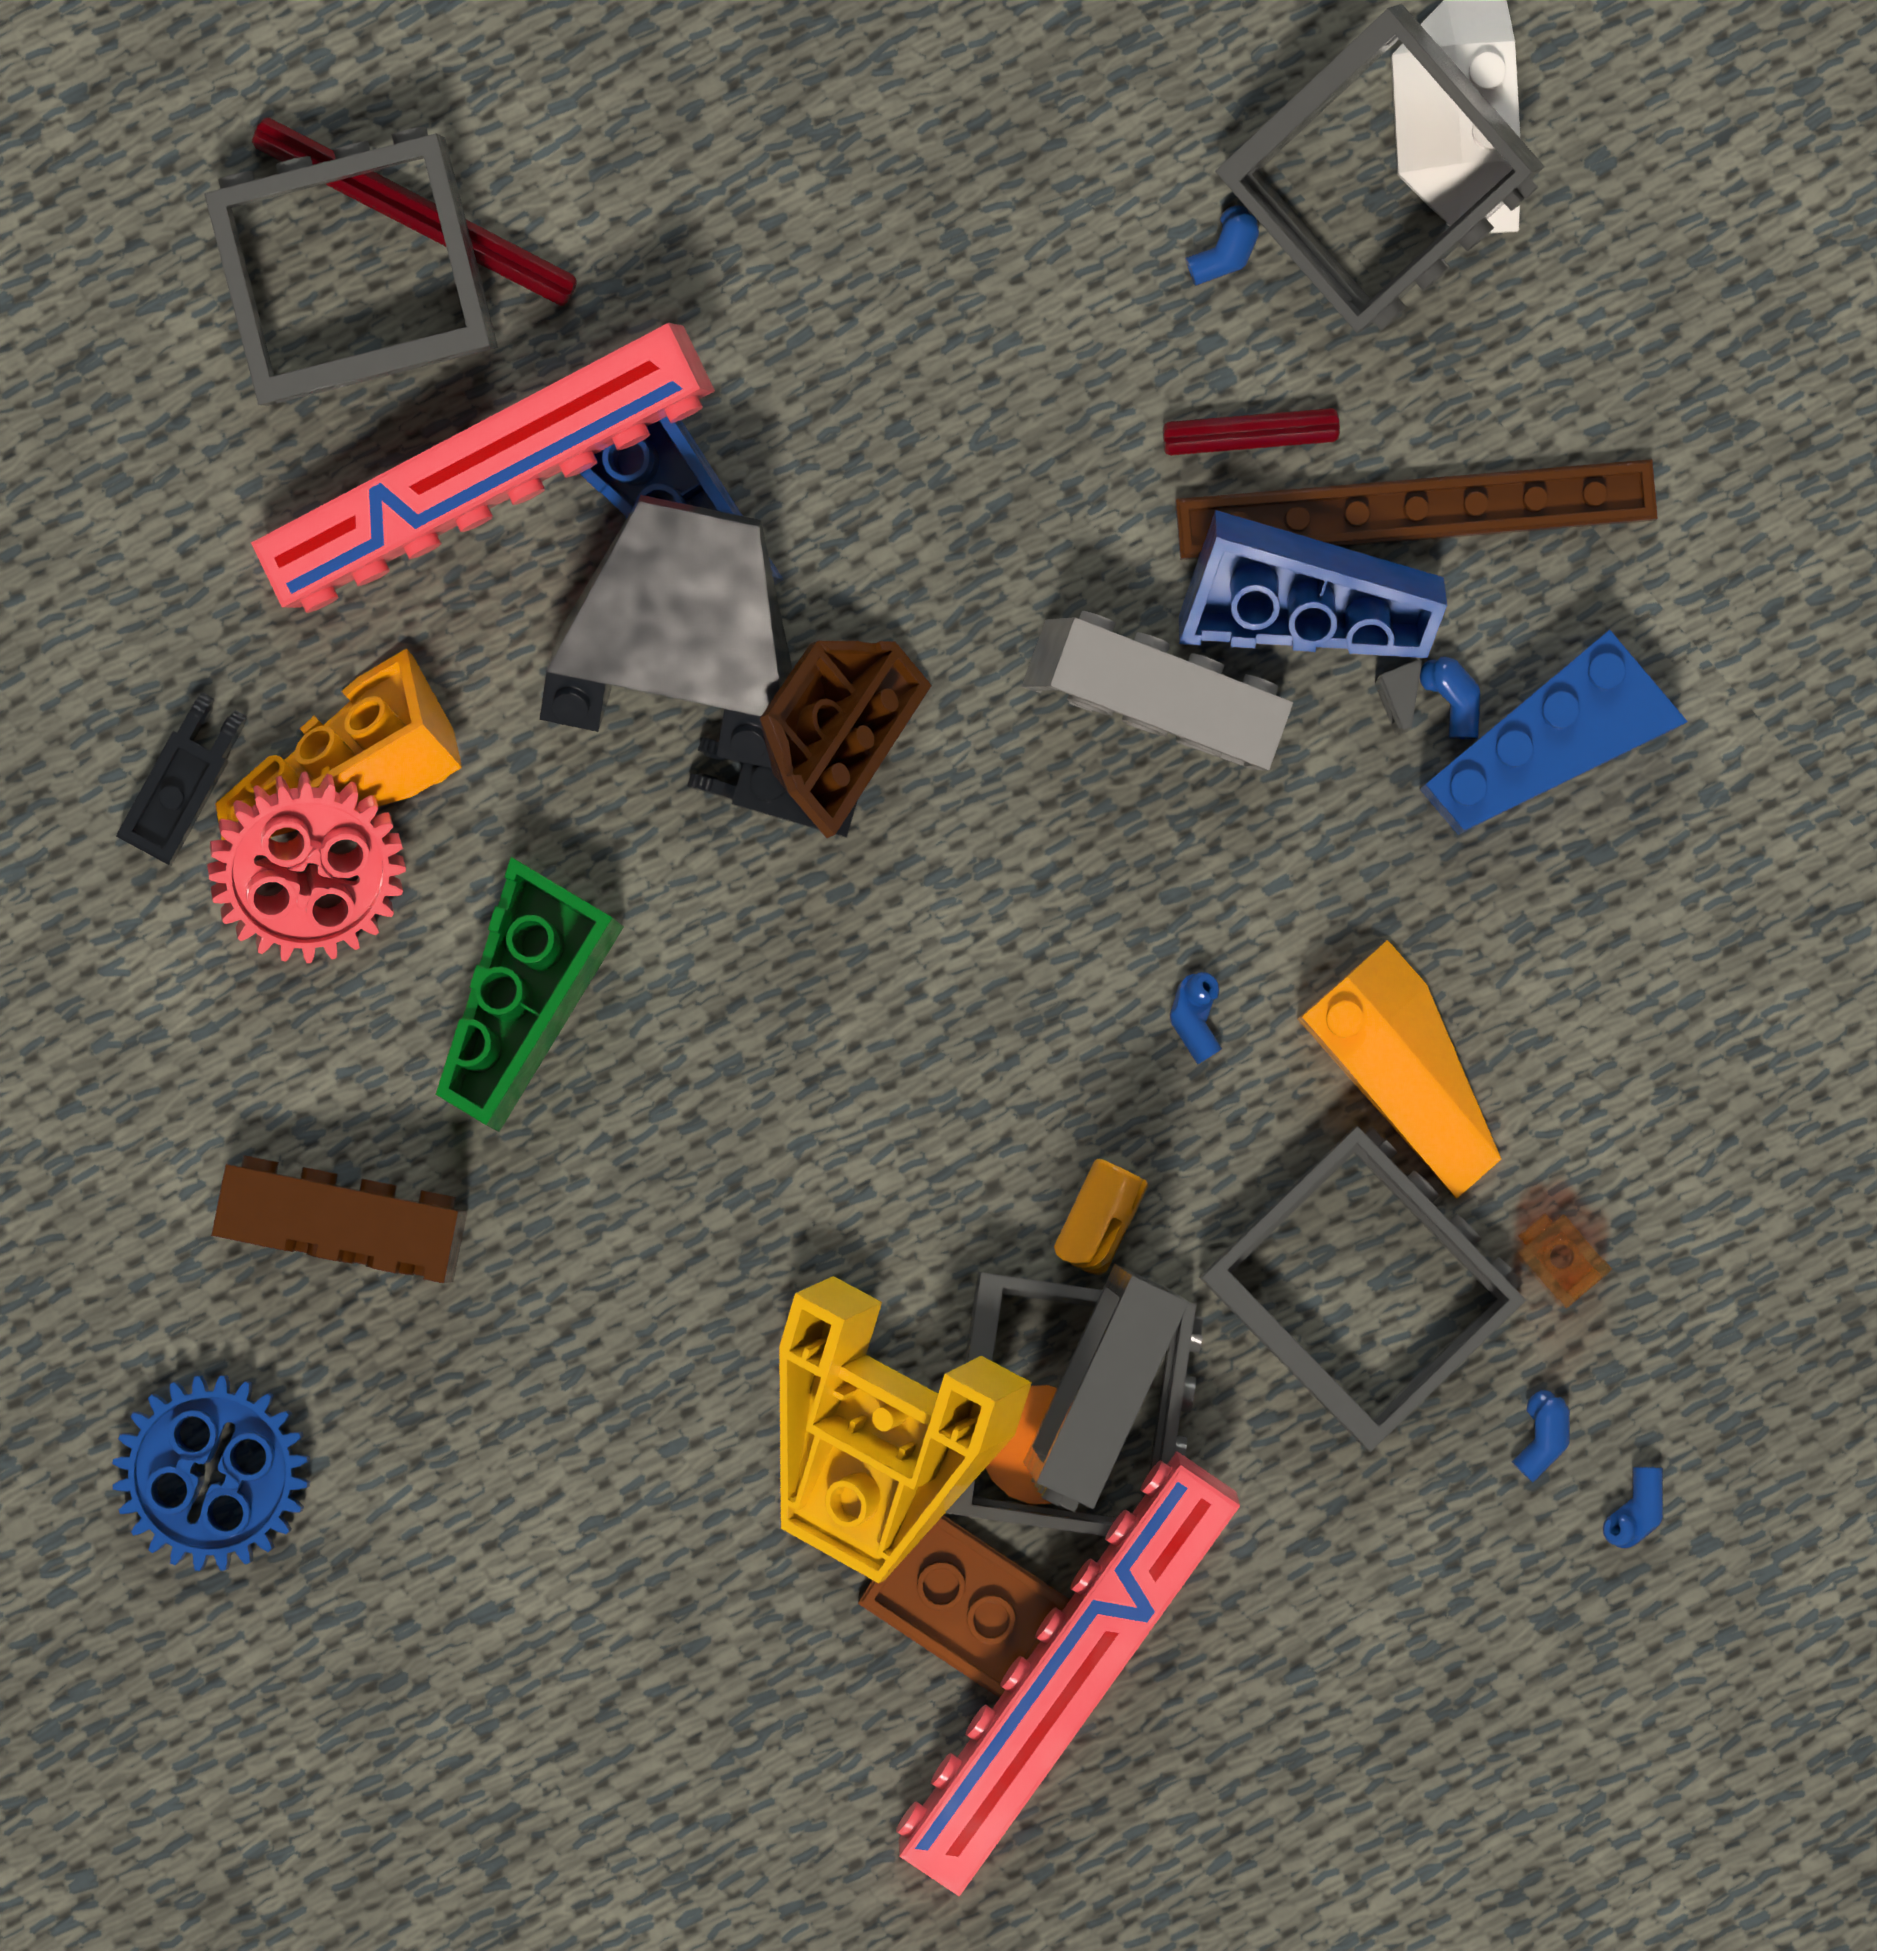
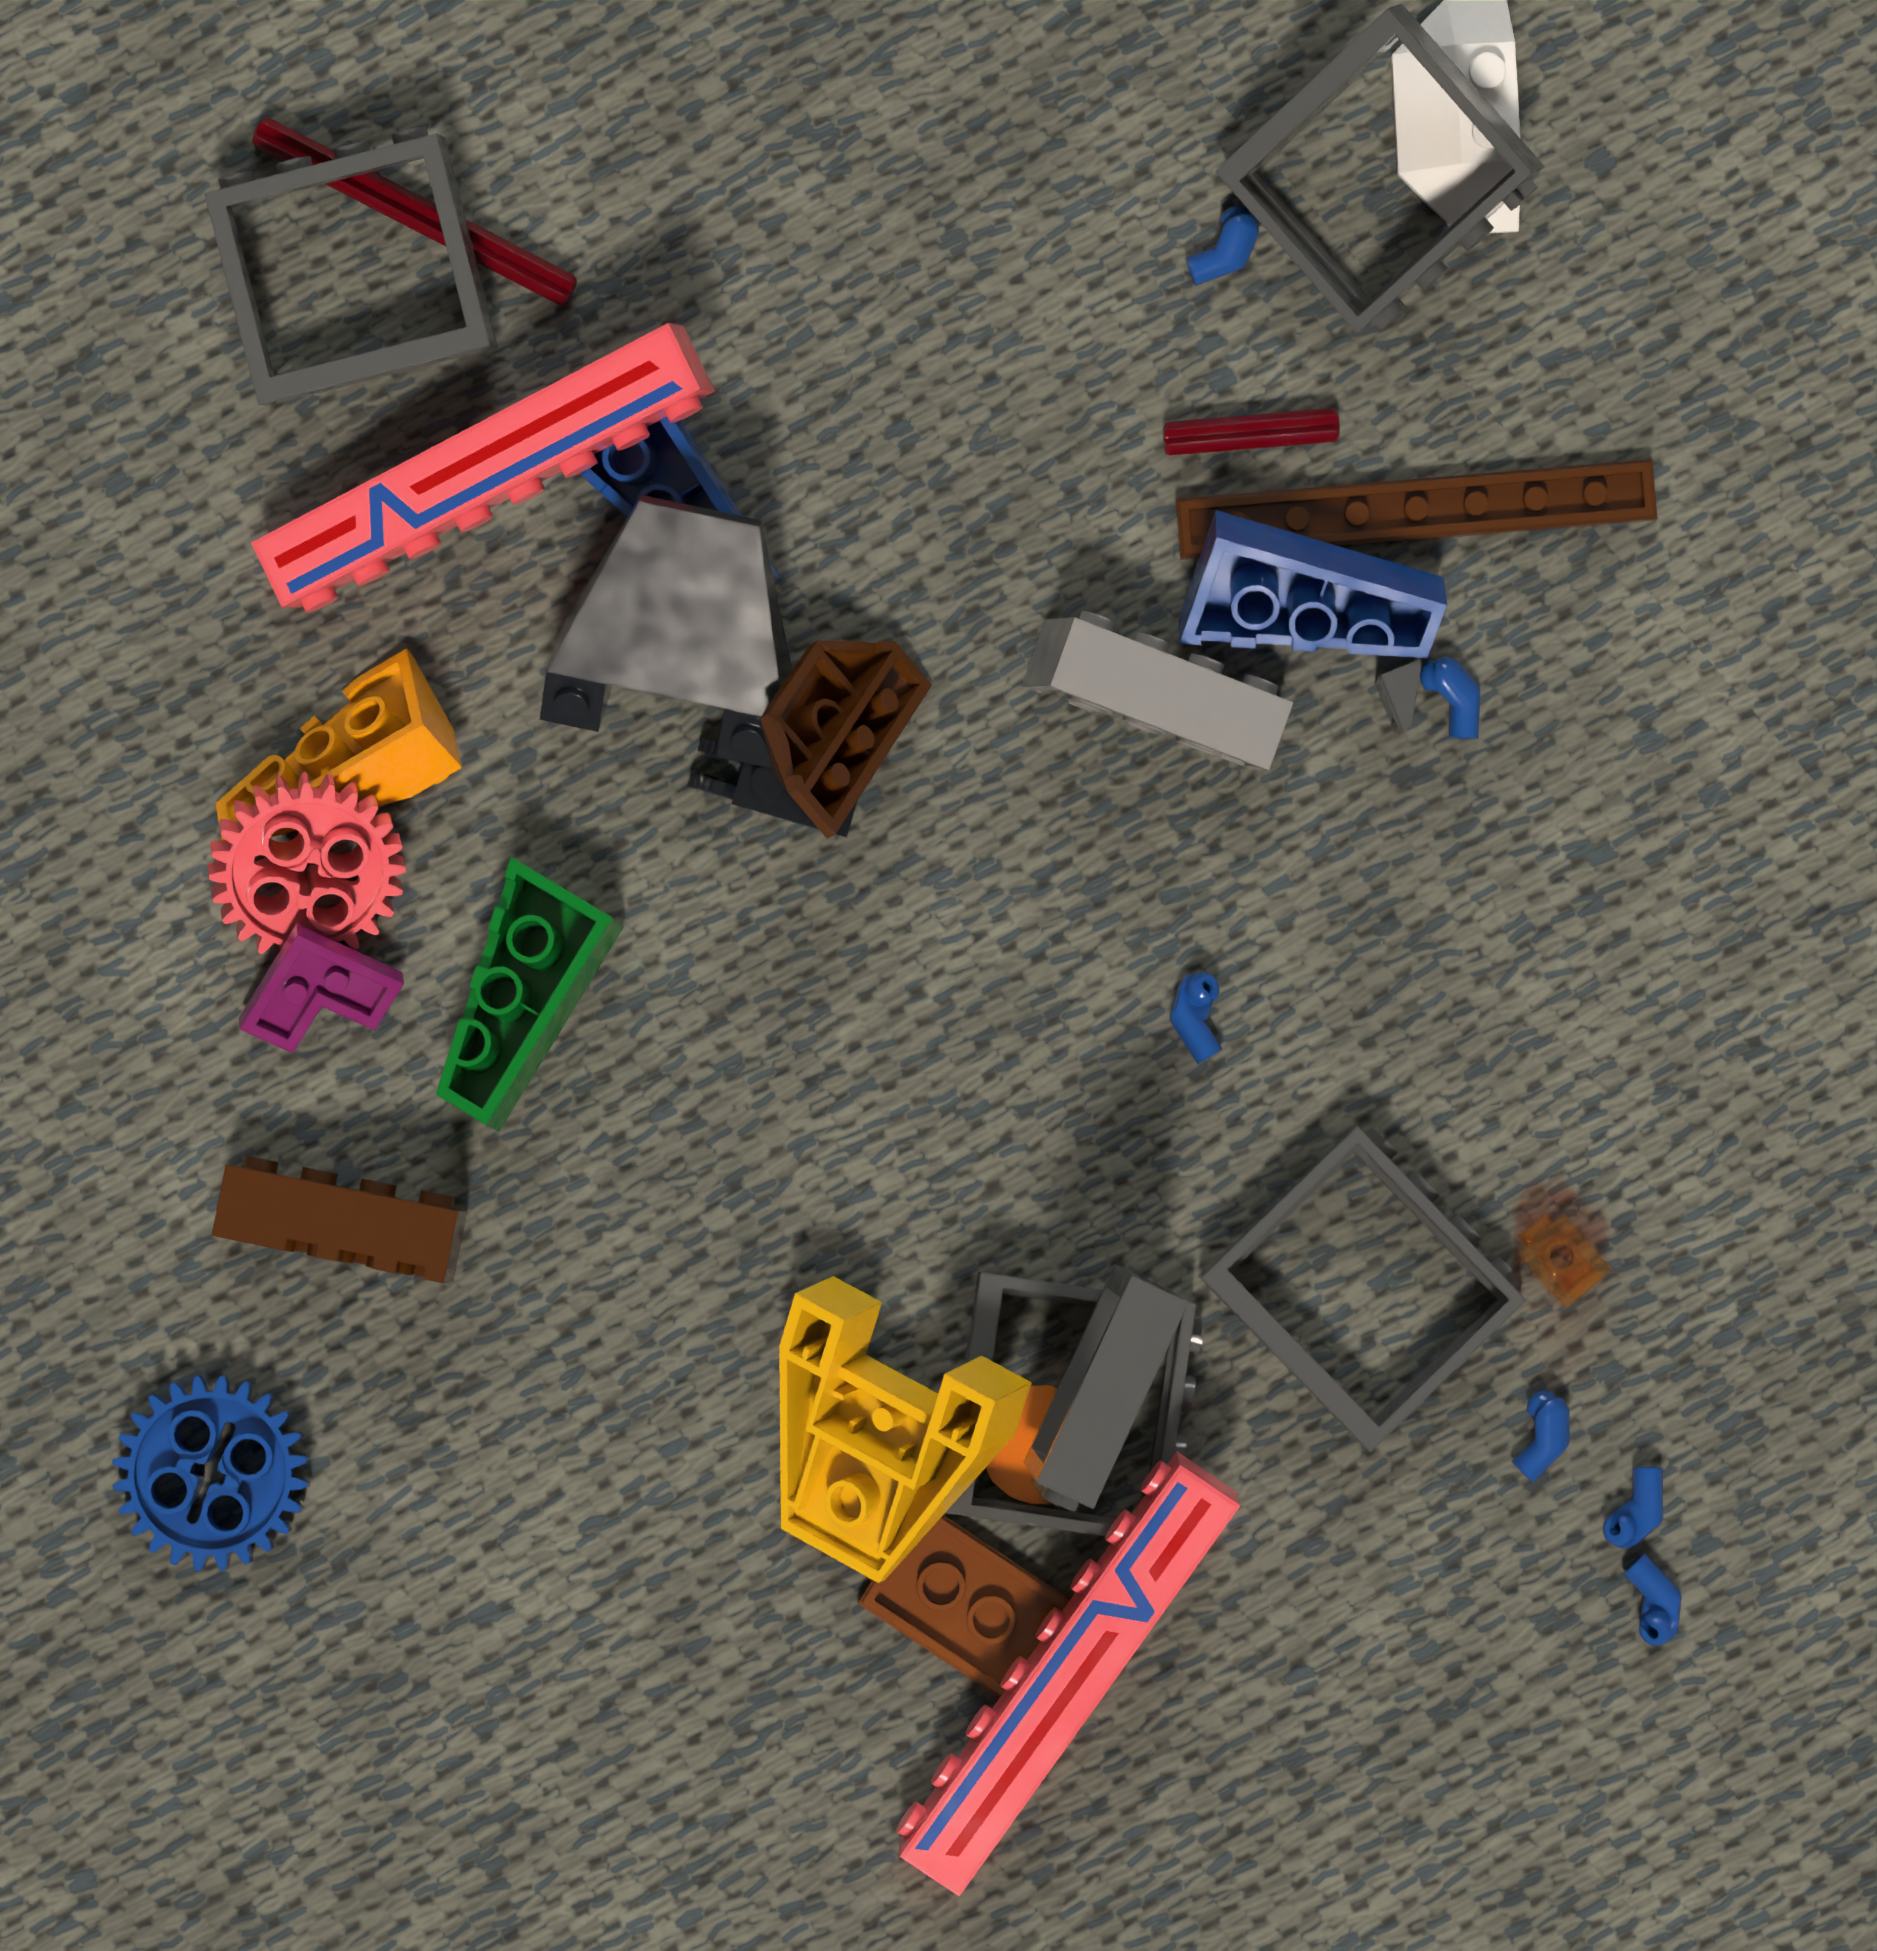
(179, 784): black hinge -> none
(313, 975): none -> magenta plate
(1100, 1217): light orange arm -> none
(1400, 1056): light orange wedge -> none
(1564, 729): blue wedge -> none
(1660, 1601): none -> blue arm

